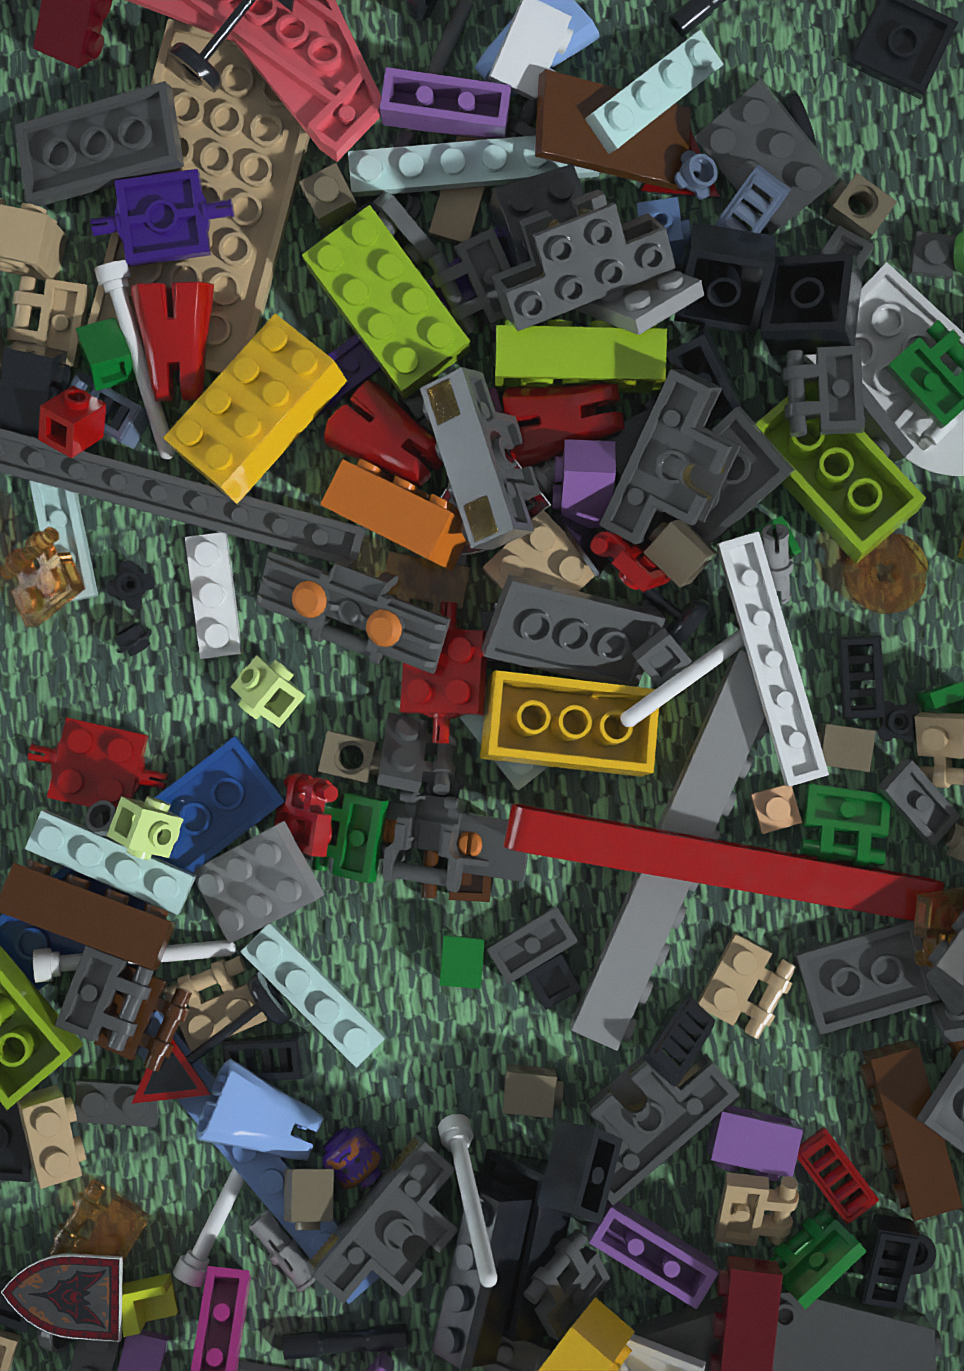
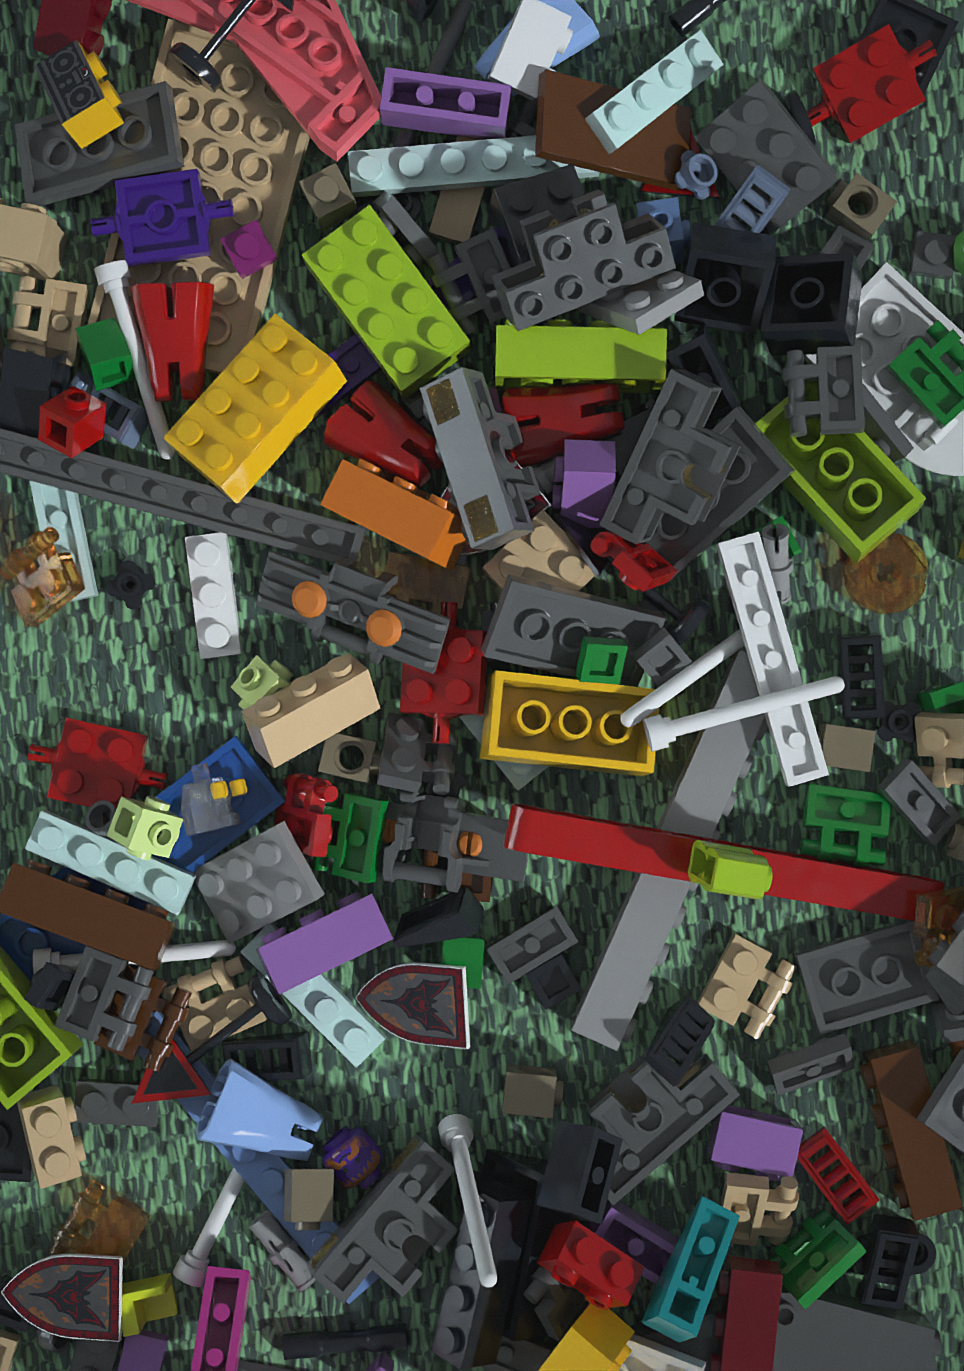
(49, 986): none -> black plate
(79, 93): none -> brick
(133, 639): black plate -> none
(208, 800): none -> clear piece
(249, 249): none -> magenta plate
(311, 709): none -> tan brick
(323, 942): none -> medium lavender brick
(420, 1003): none -> shield
(440, 920): none -> black slope
(590, 1265): none -> red brick
(601, 660): none -> green plate
(662, 731): none -> white piece
(679, 551): dark tan brick -> none
(691, 1272): none -> teal slope
(729, 870): none -> lime brick
(775, 808): light nougat plate -> none
(811, 1064): none -> dark grey plate
(869, 83): none -> red plate

